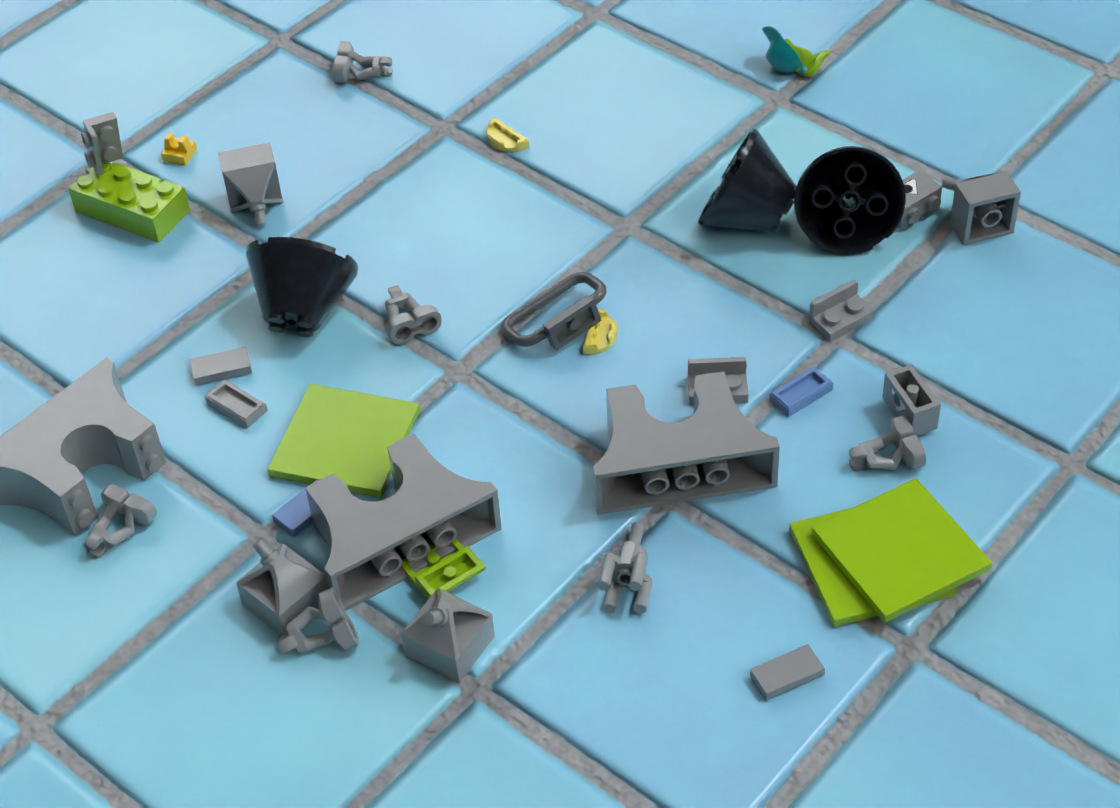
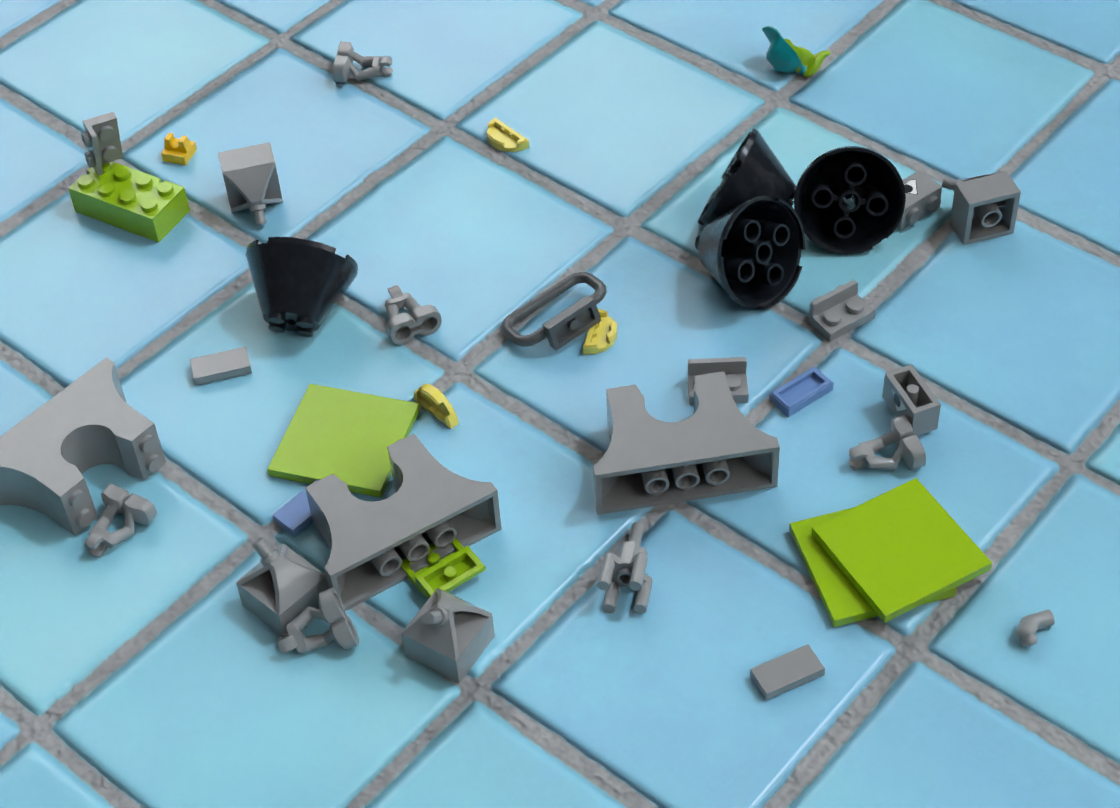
(236, 403): light grey tile -> none
(436, 404): none -> light yellow tile
(754, 251): none -> black cone
(1030, 624): none -> light grey arm

